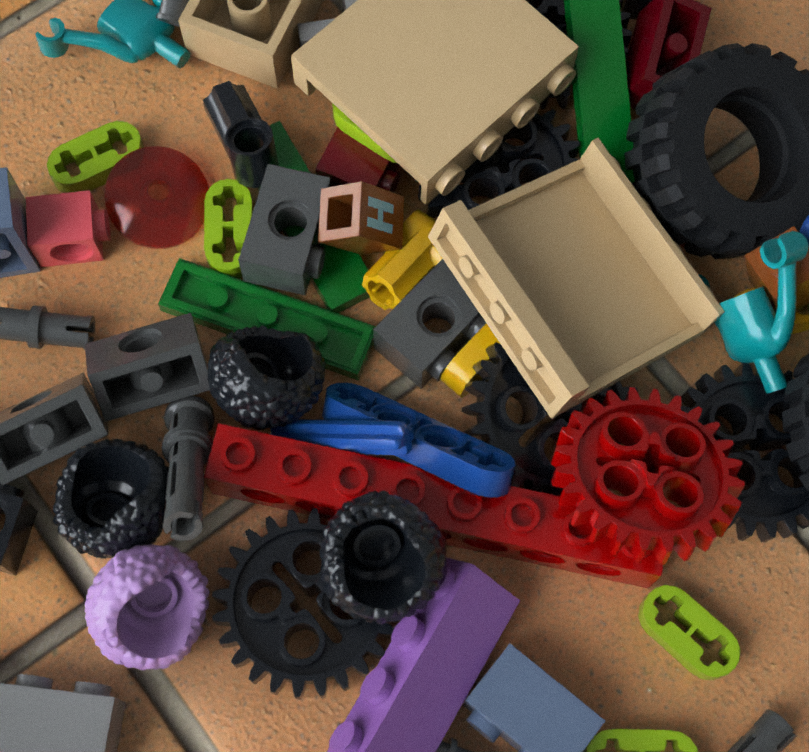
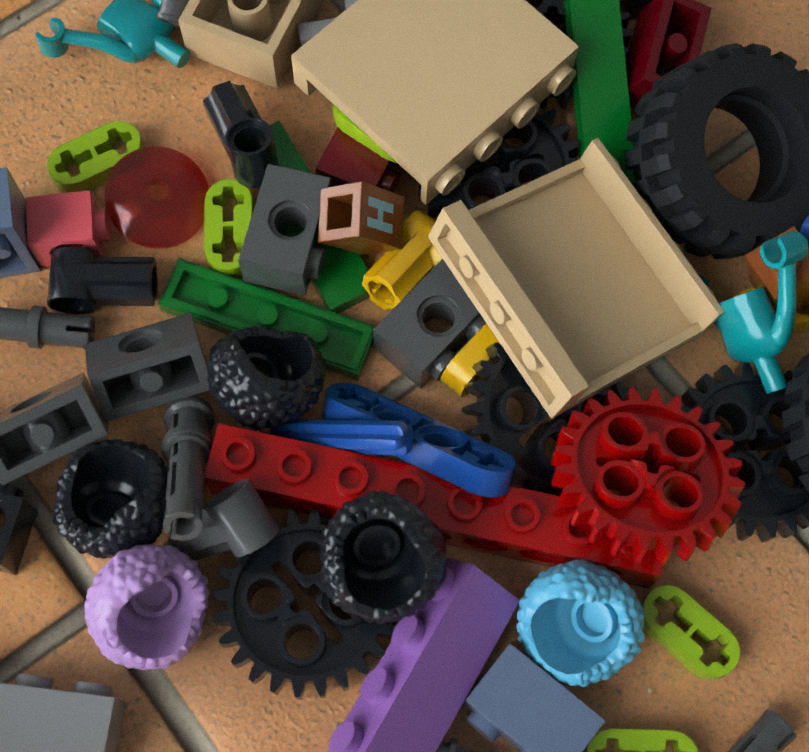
(85, 280): none -> black piece
(231, 521): none -> dark grey piece
(580, 623): none -> medium azure hair

